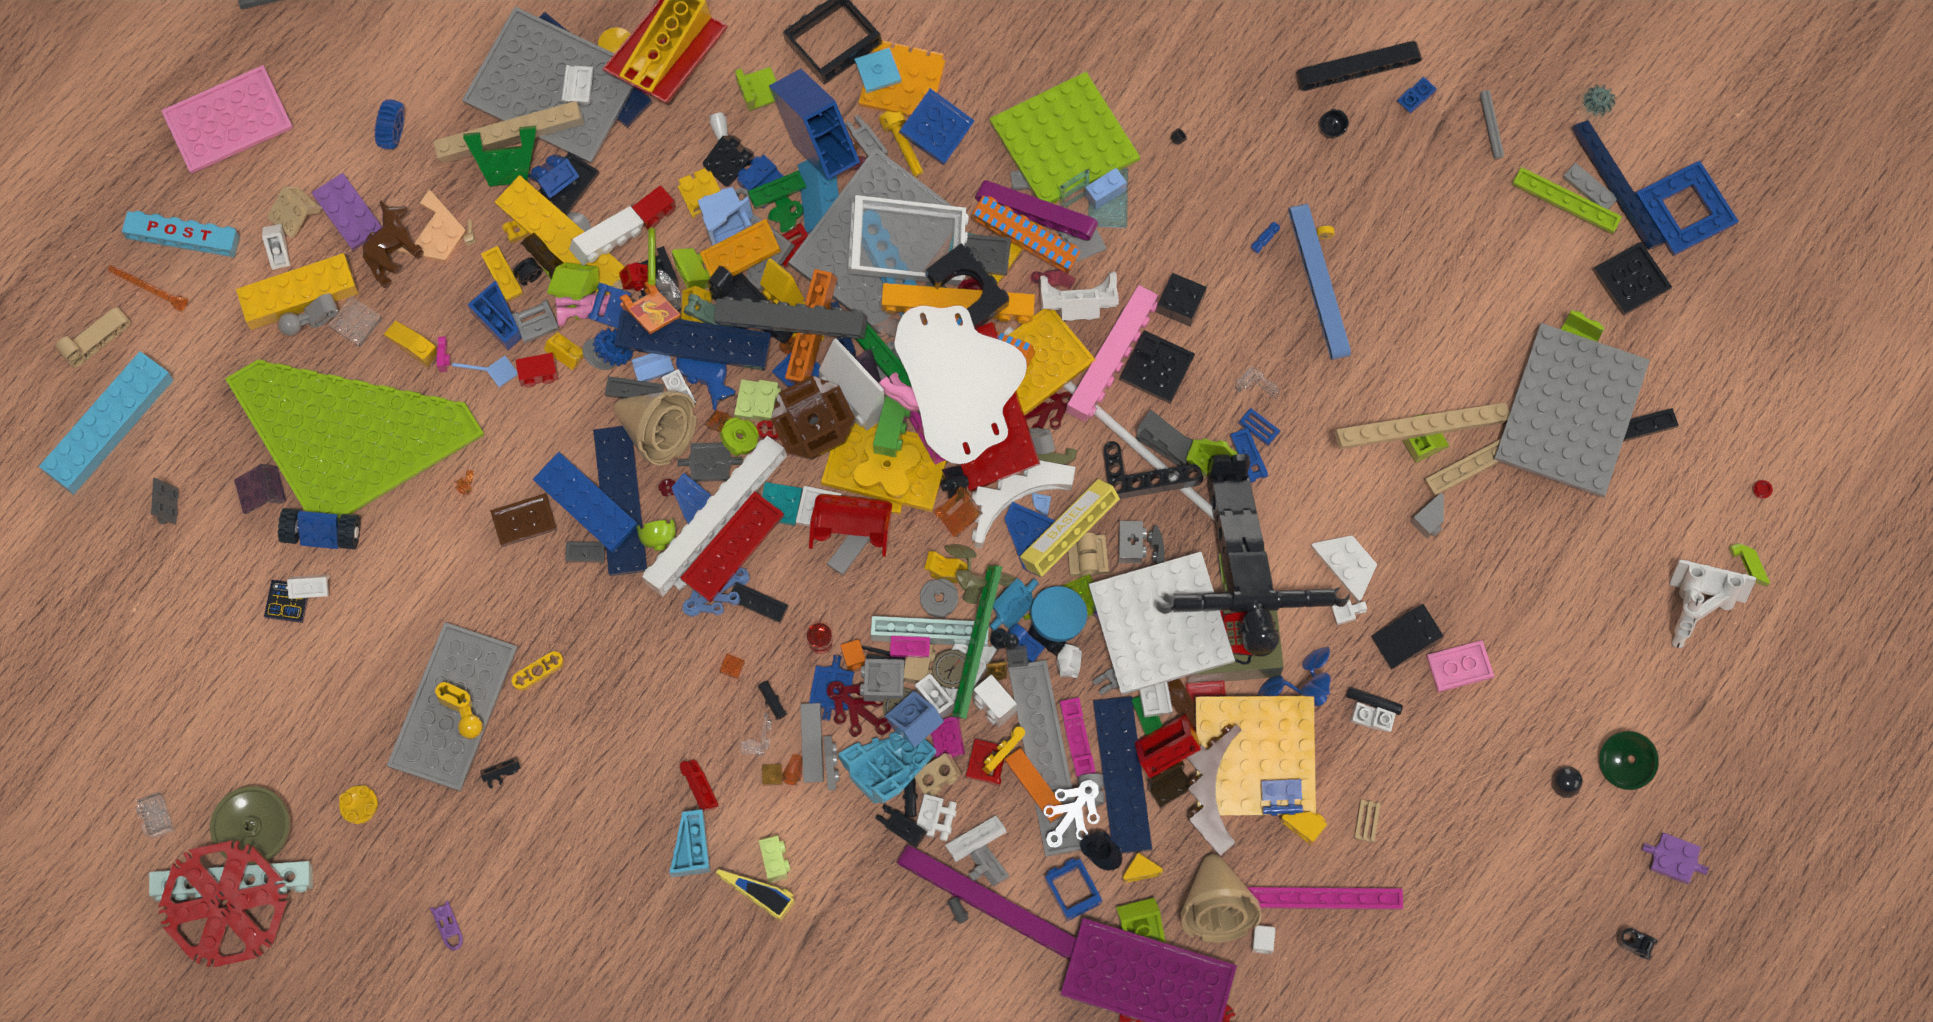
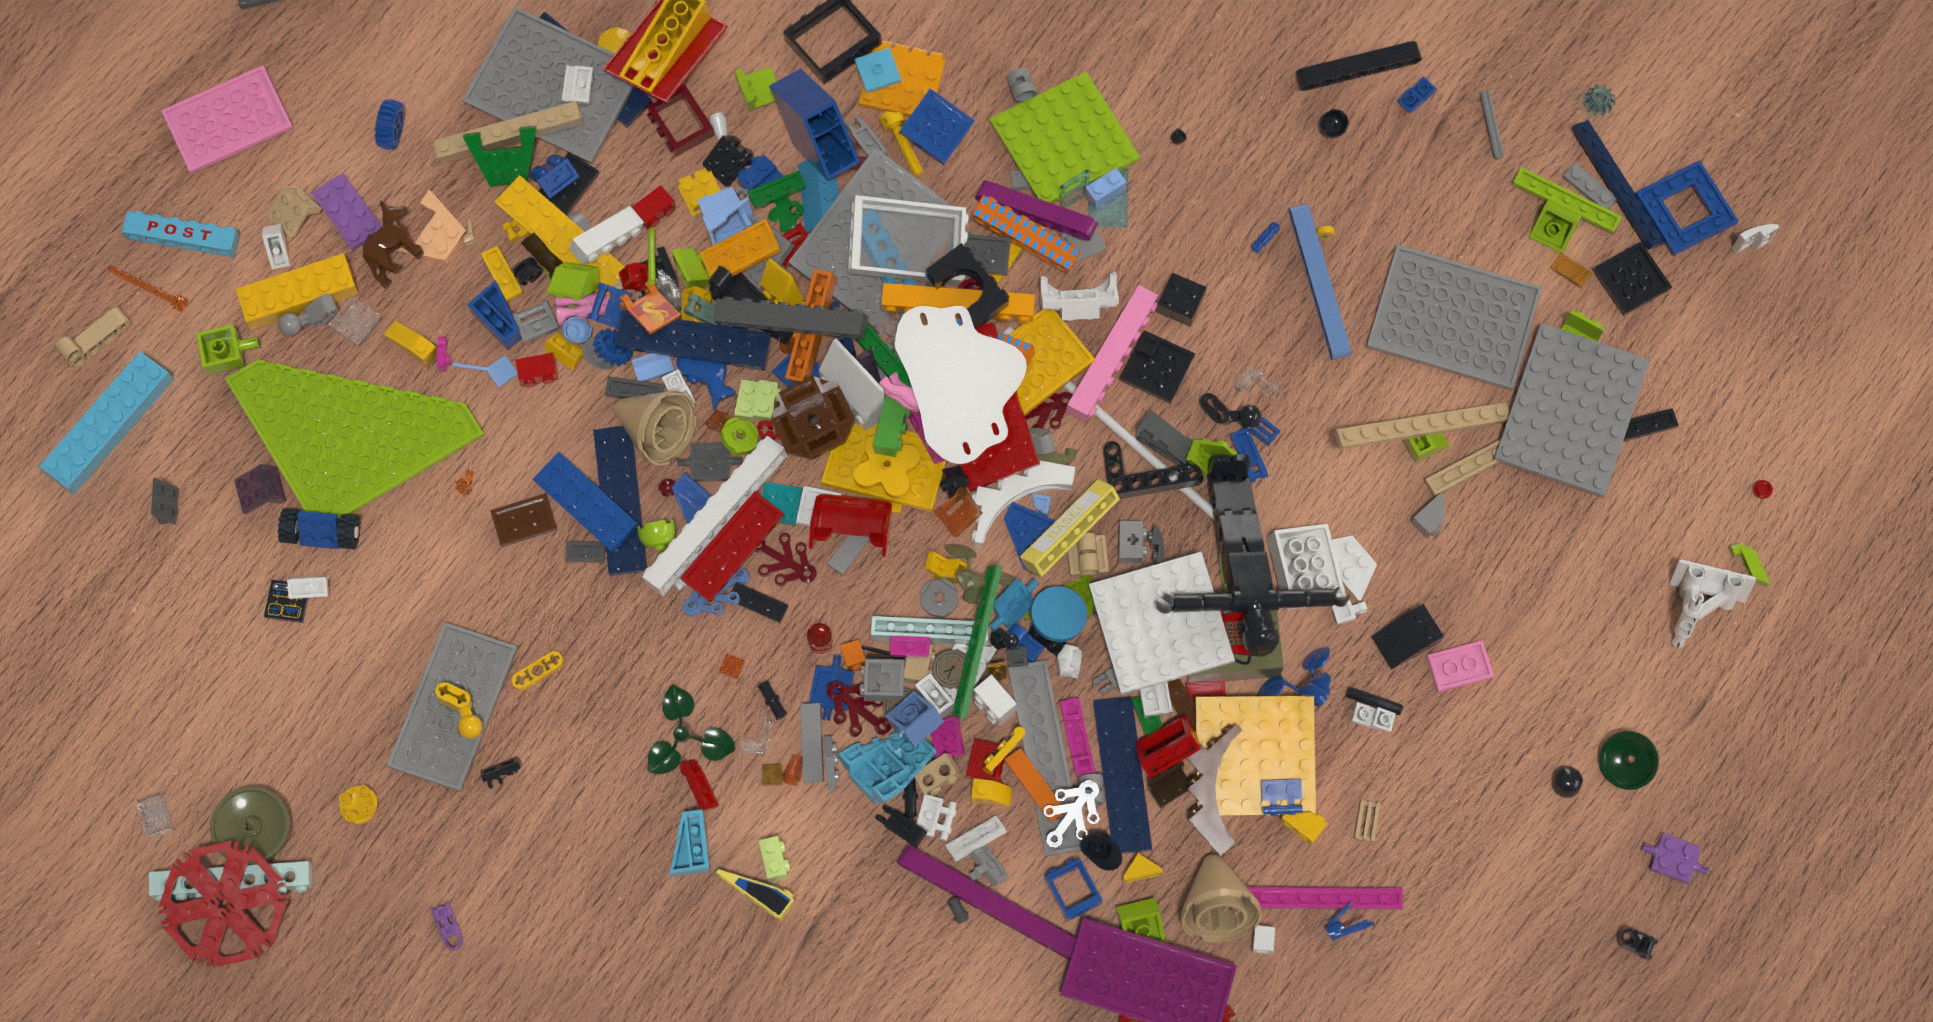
(231, 347): none -> lime brick
(576, 330): none -> light blue hair
(663, 757): none -> dark green plant
(692, 140): none -> dark red window
(787, 562): none -> dark red plant
(991, 793): none -> yellow slope
(1021, 84): none -> light grey wheel
(1055, 278): clear pink arm -> none
(1247, 416): none -> black beam
(1305, 559): none -> white slope
(1337, 930): none -> blue plant
(1454, 317): none -> light grey plate
(1555, 226): none -> lime slope
(1571, 270): none -> clear yellow tile
(1756, 237): none -> white slope

